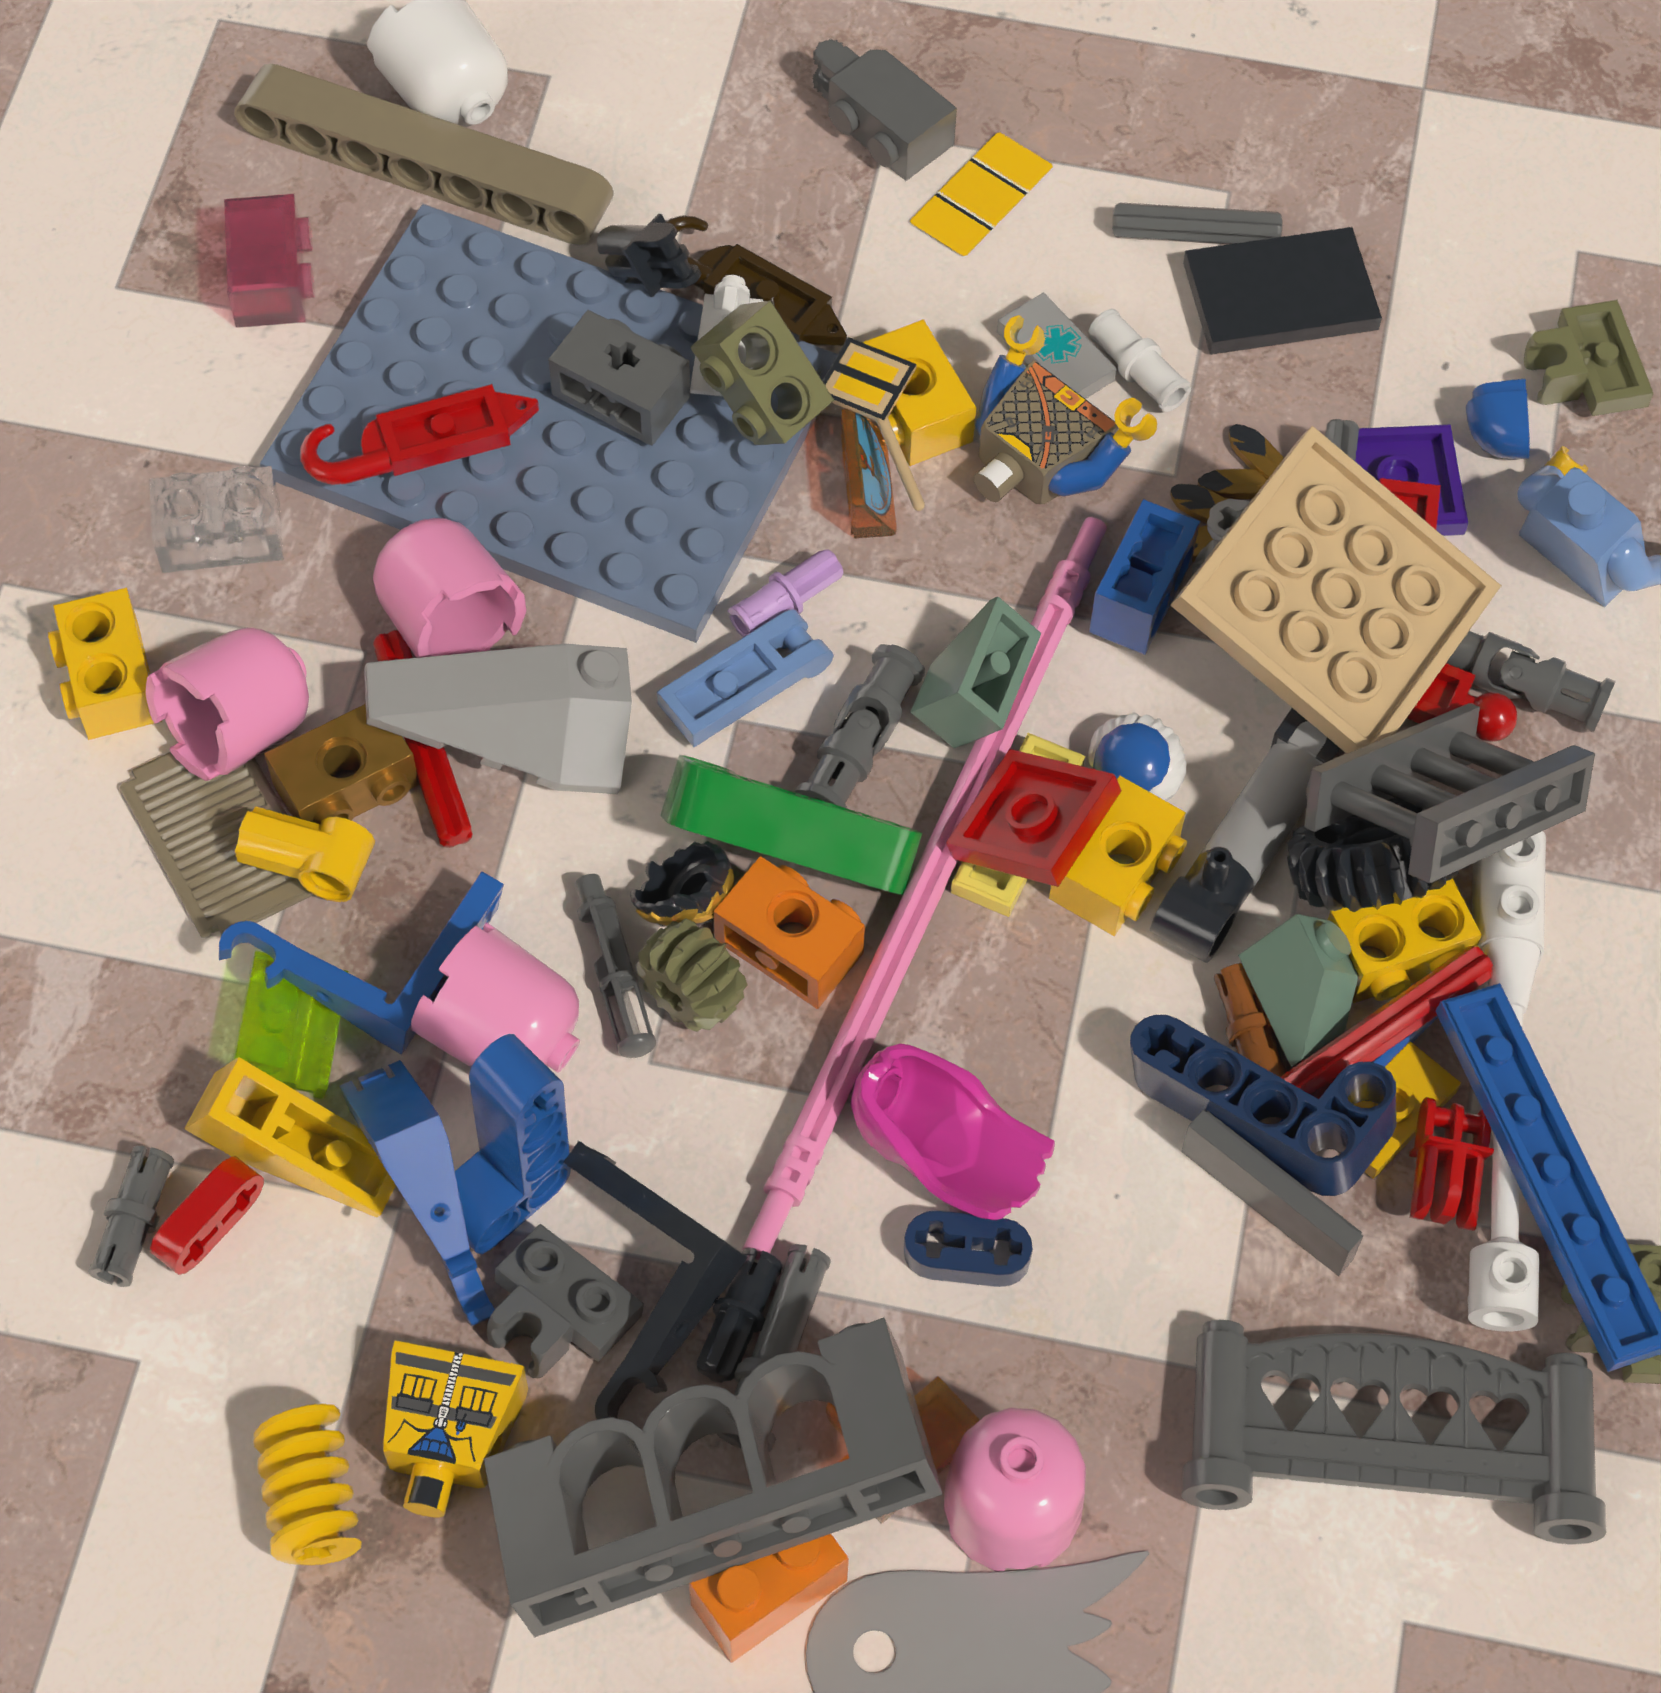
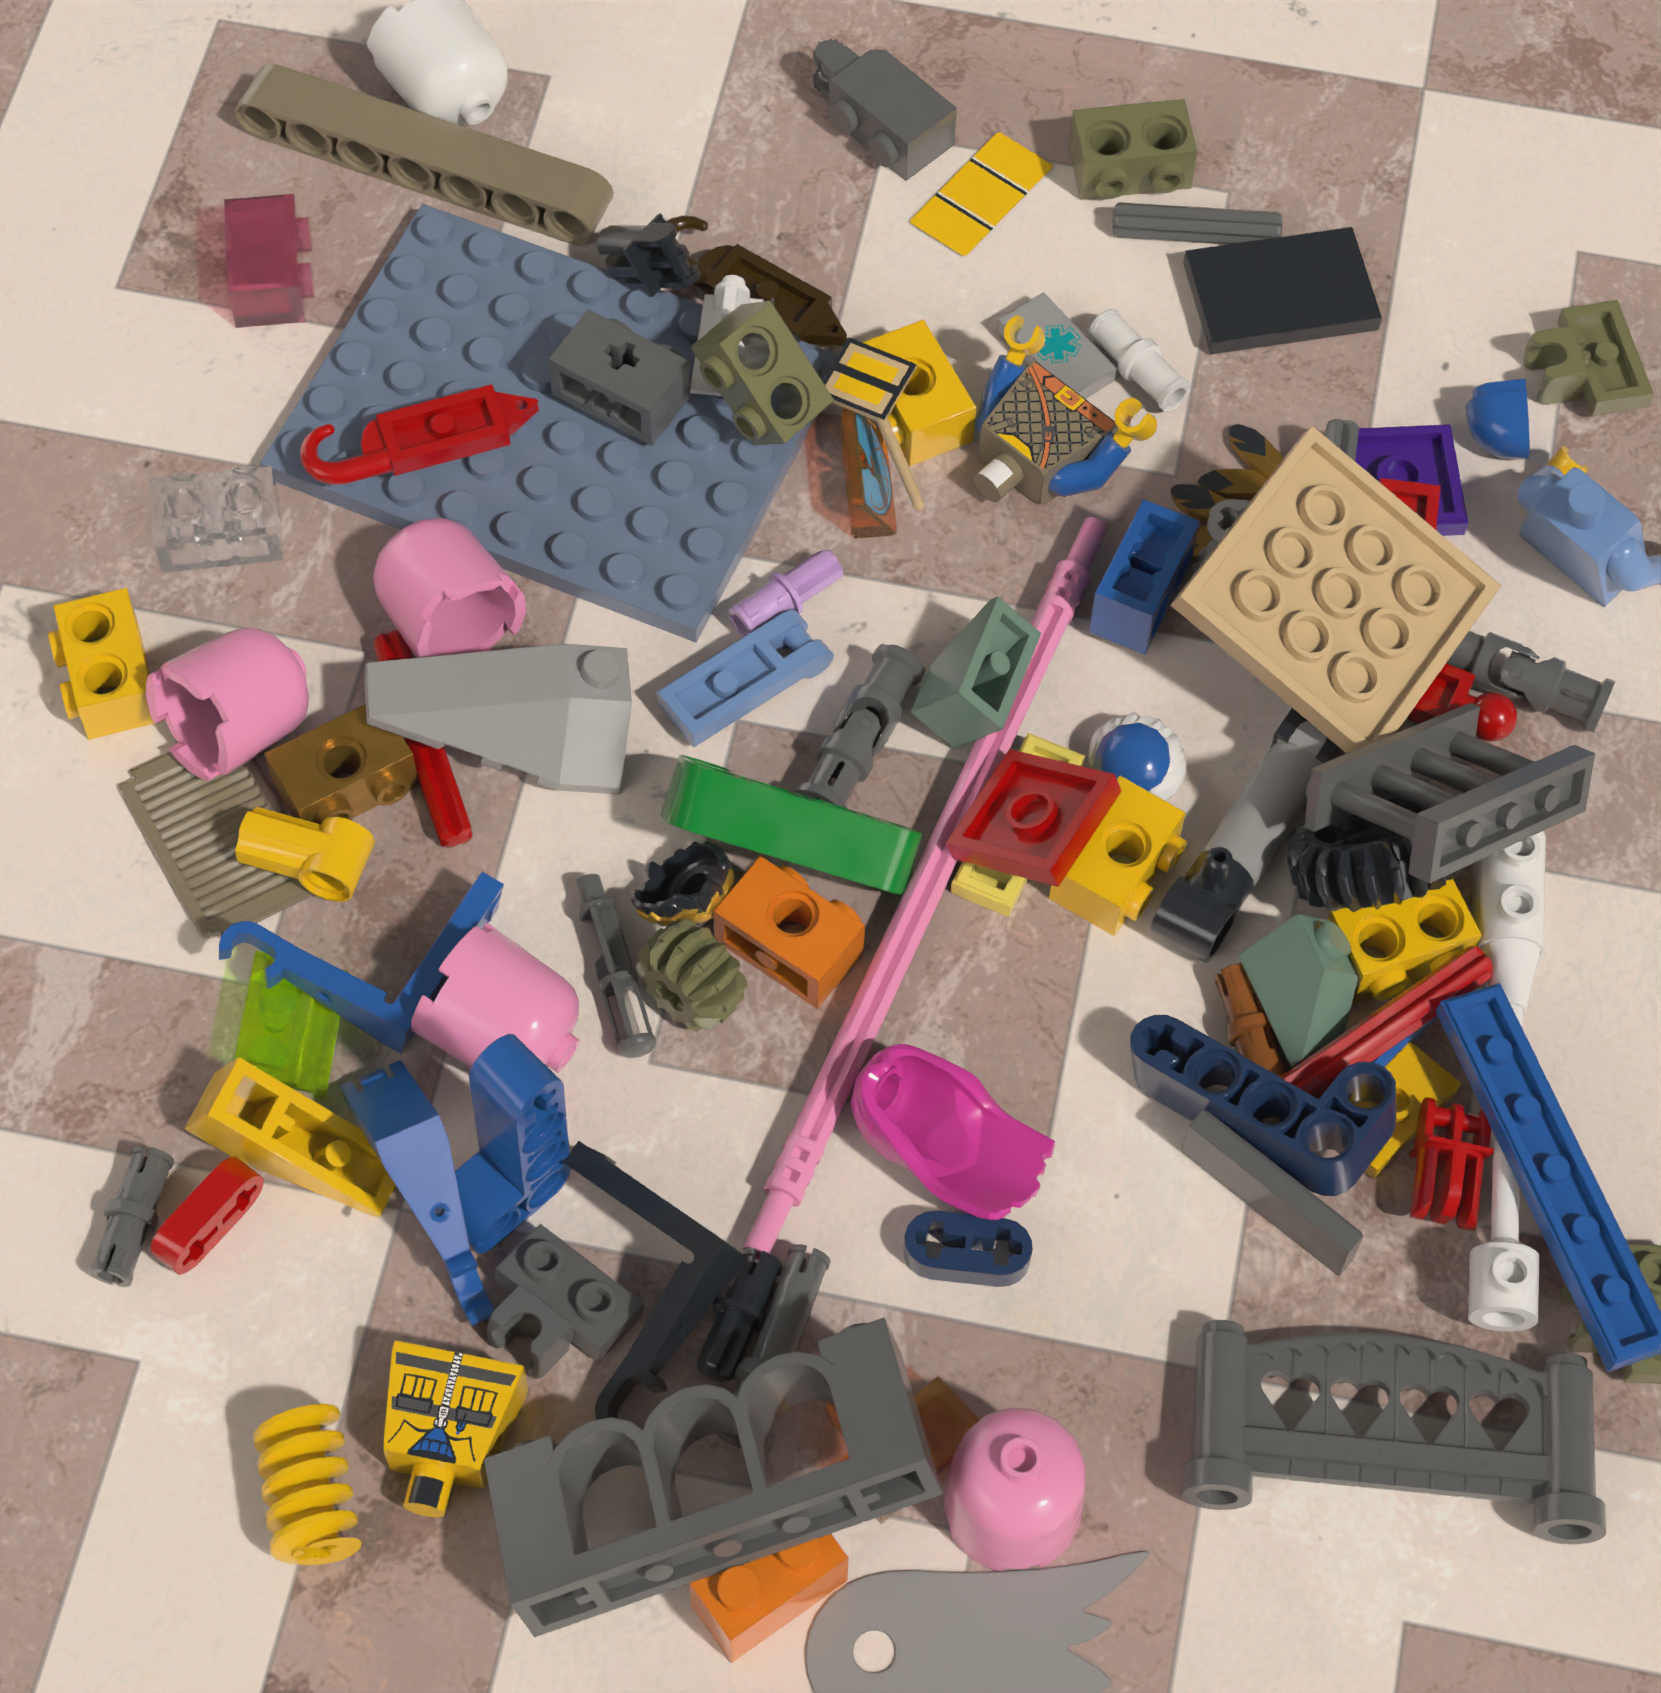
(1132, 149): none -> olive brick

